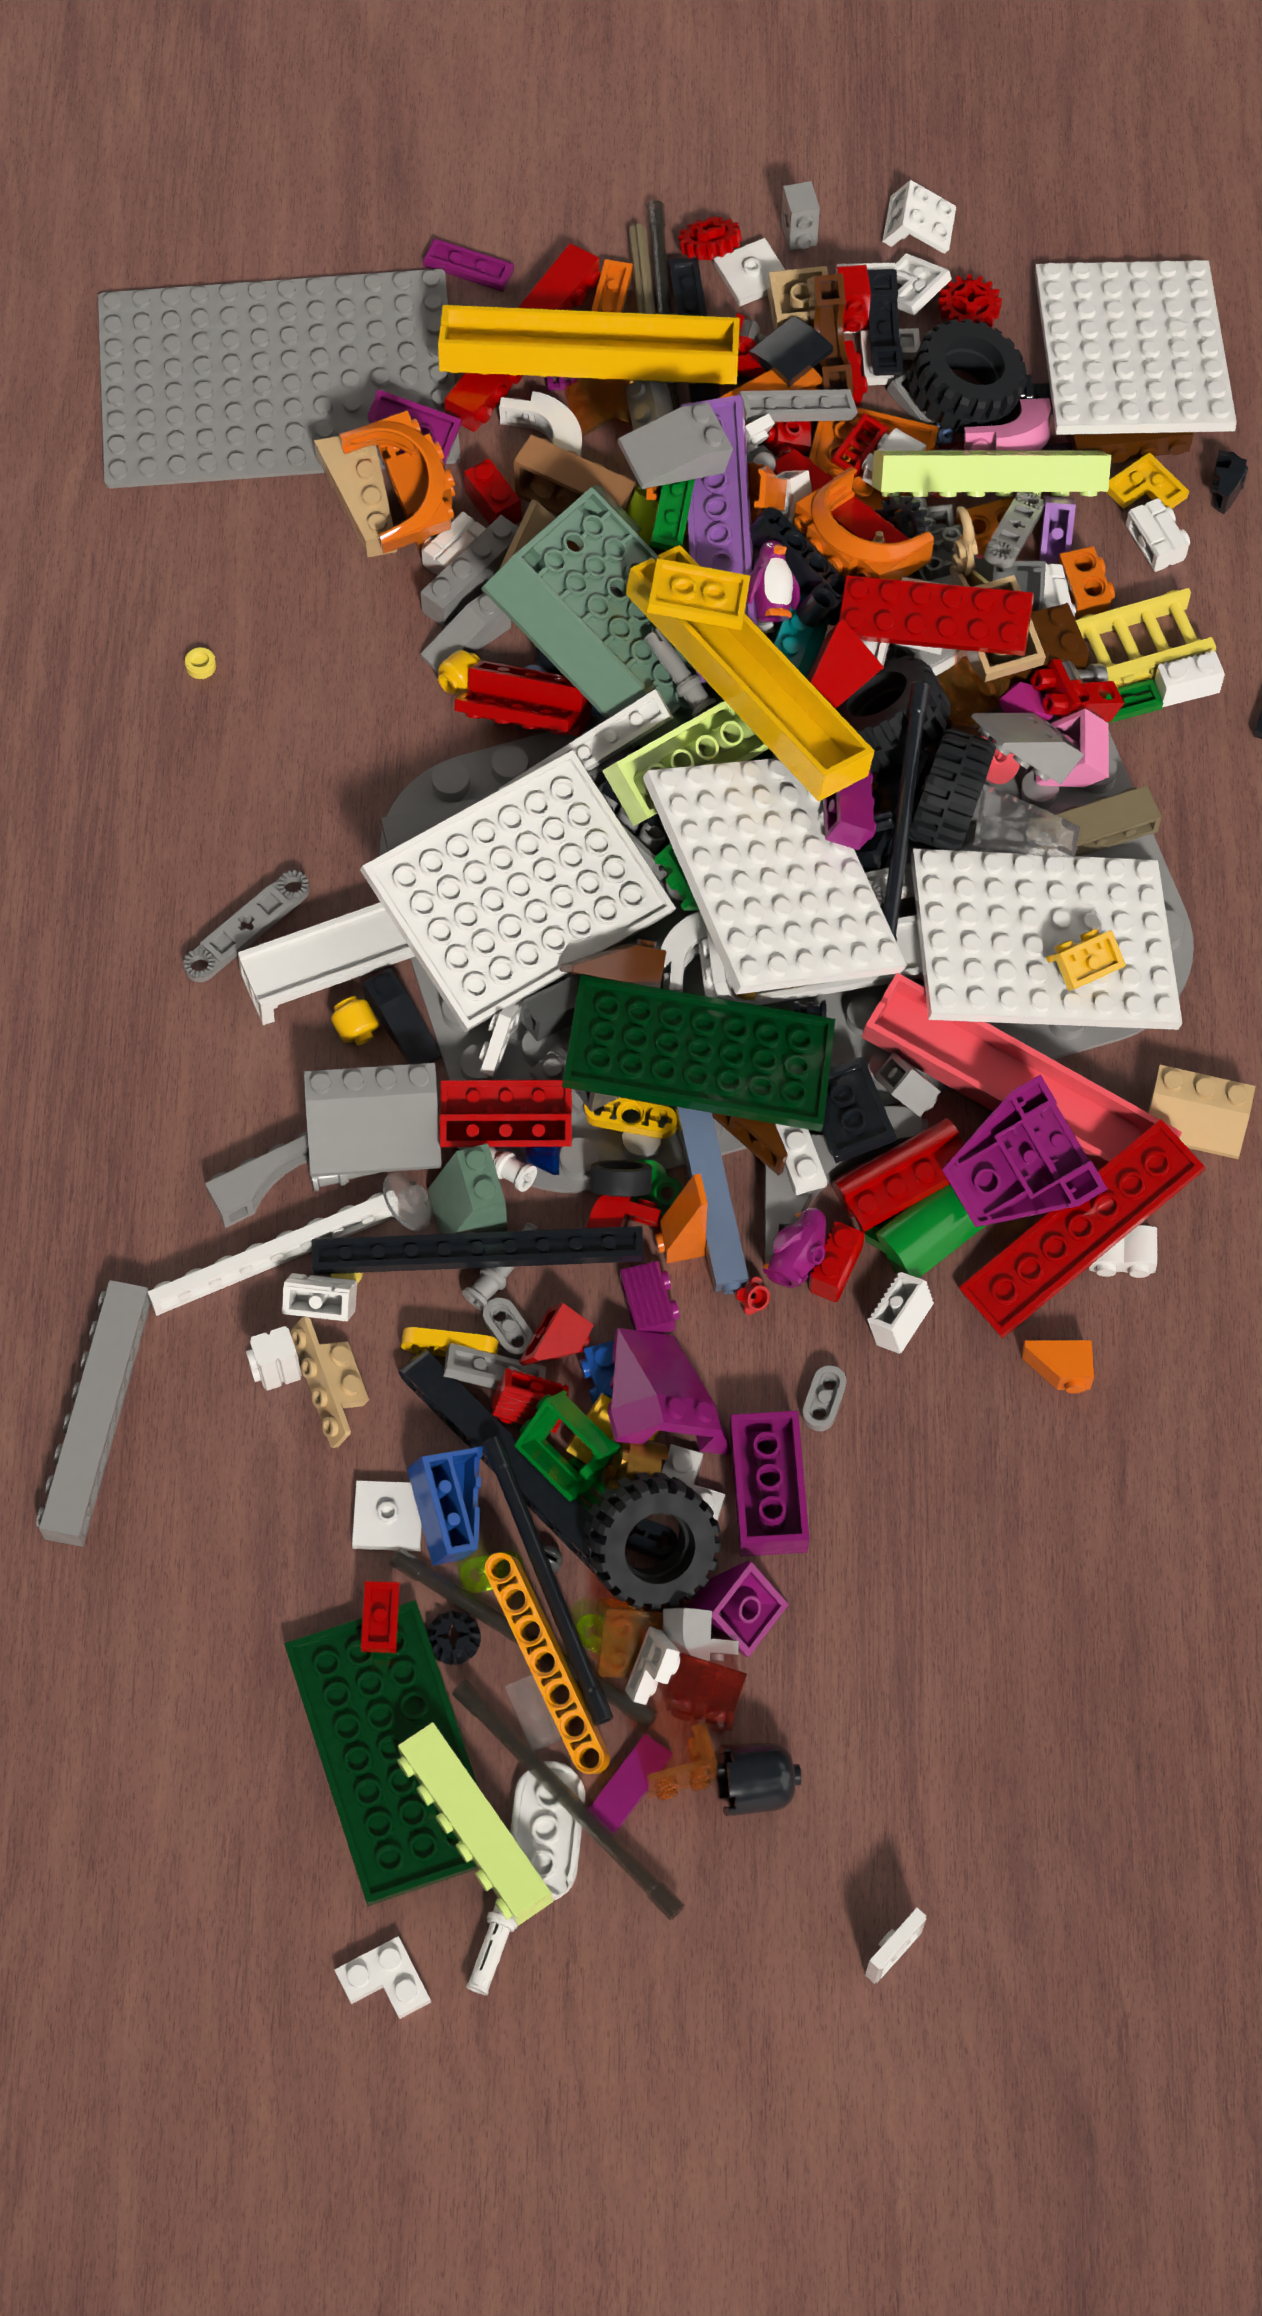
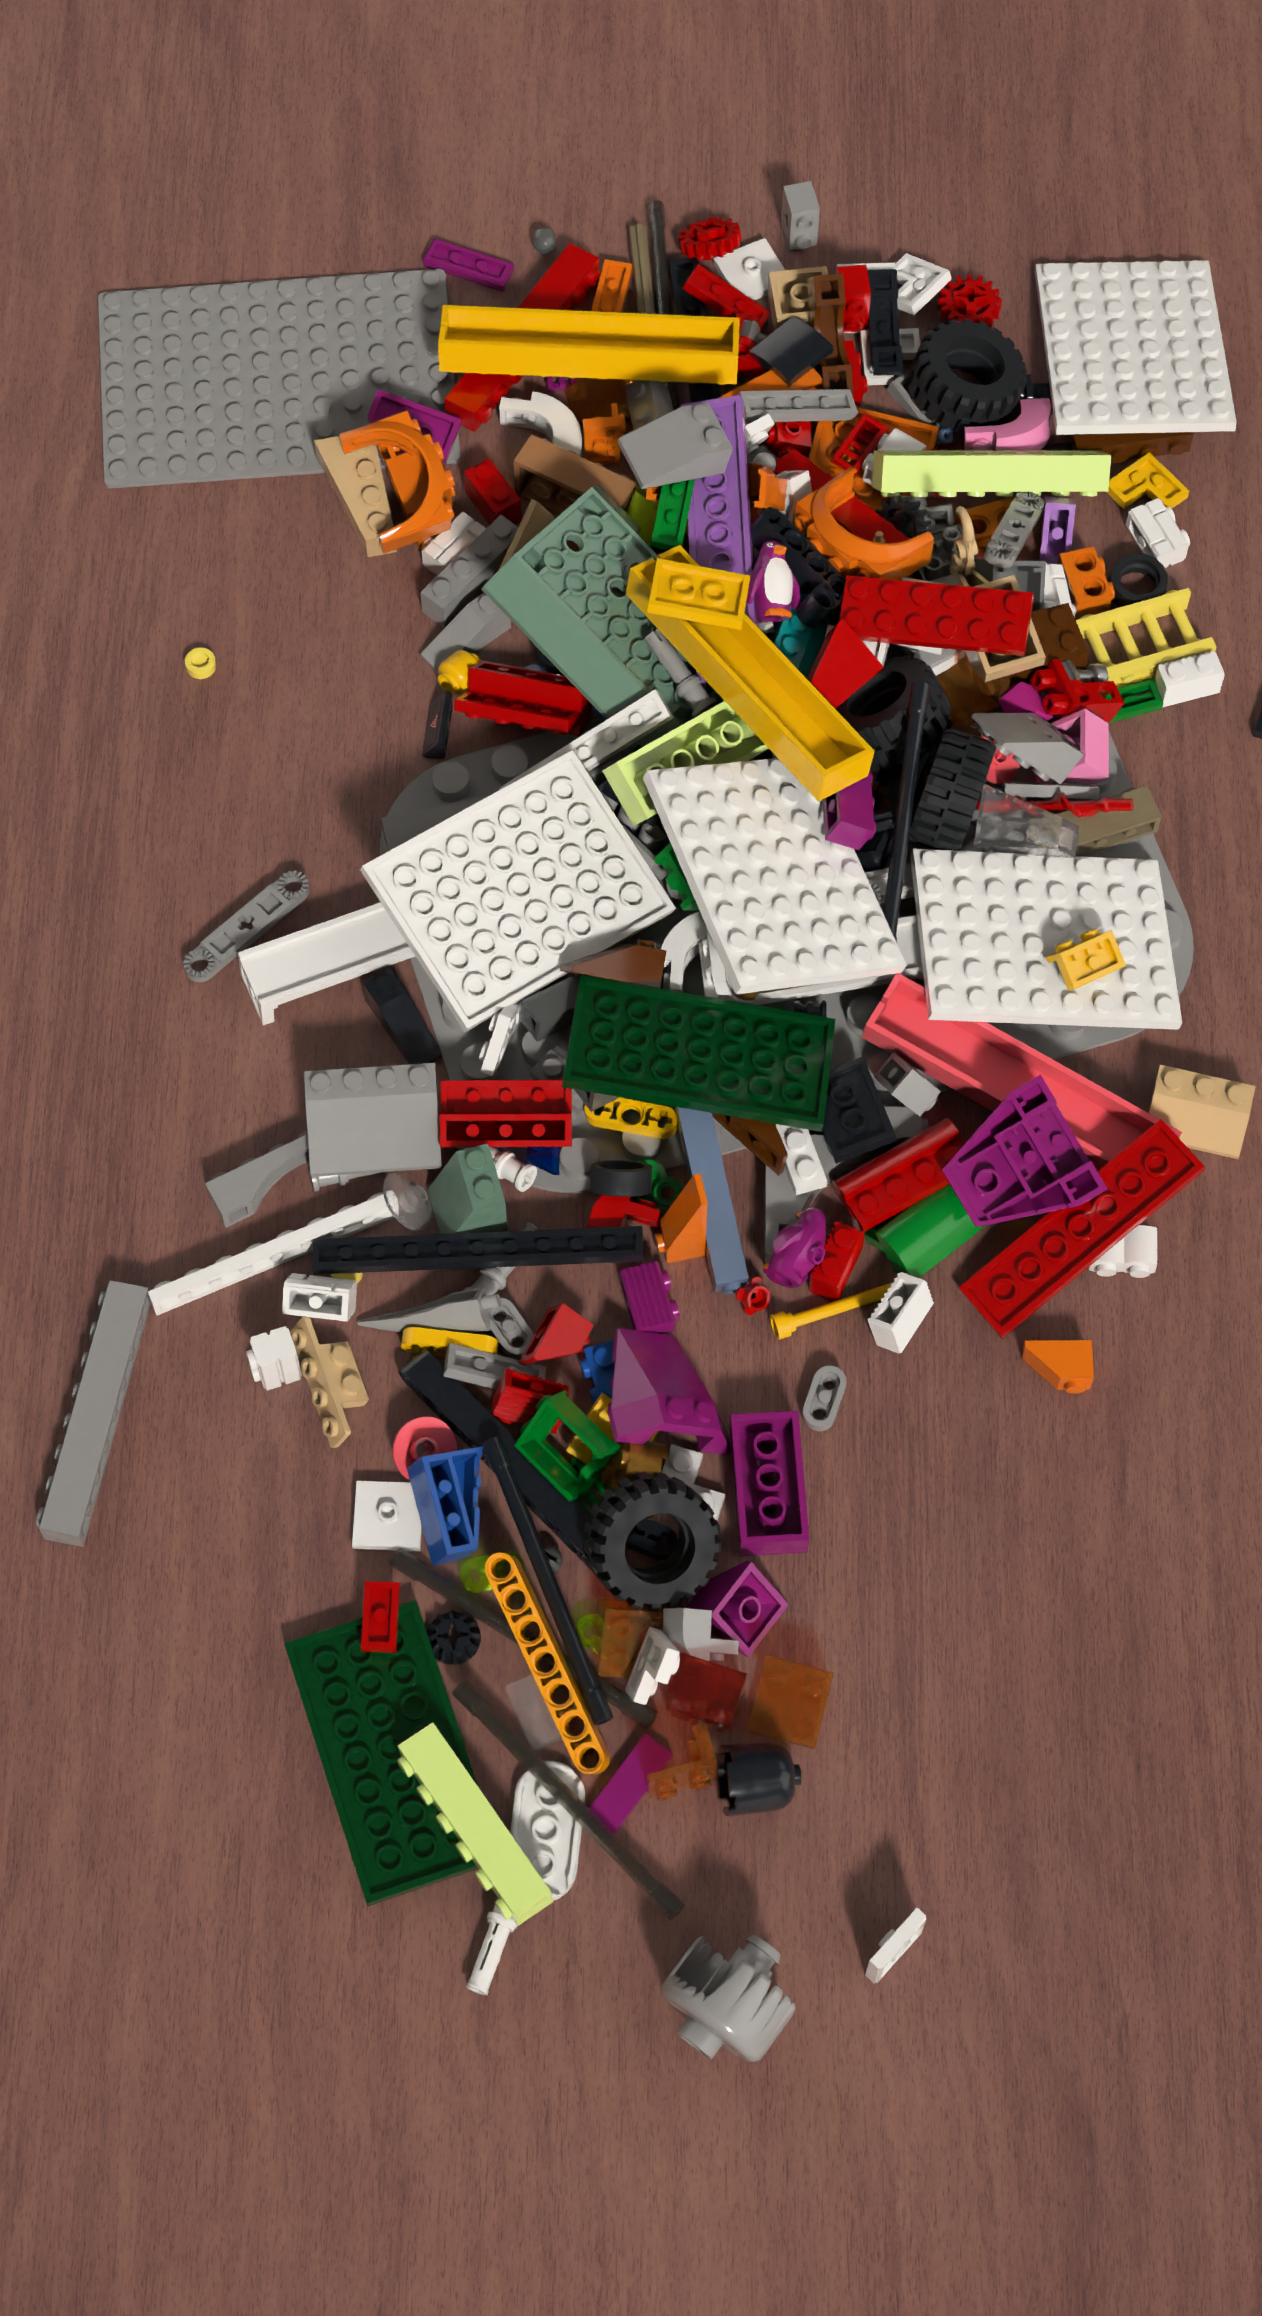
(354, 1020): yellow head -> none
(387, 1969): white plate -> none
(427, 1430): none -> coral dish
(438, 727): none -> black slope
(456, 1312): none -> light grey piece
(544, 240): none -> dark grey hinge
(602, 437): none -> orange bracket
(723, 296): none -> red plate
(729, 2000): none -> light grey piece
(785, 1323): none -> yellow piece
(790, 1702): none -> clear orange bracket
(920, 214): white bracket -> none
(1048, 790): none -> light grey plate
(1082, 808): none -> red piece
(1138, 564): none -> black tyre
(1232, 475): black hand -> none

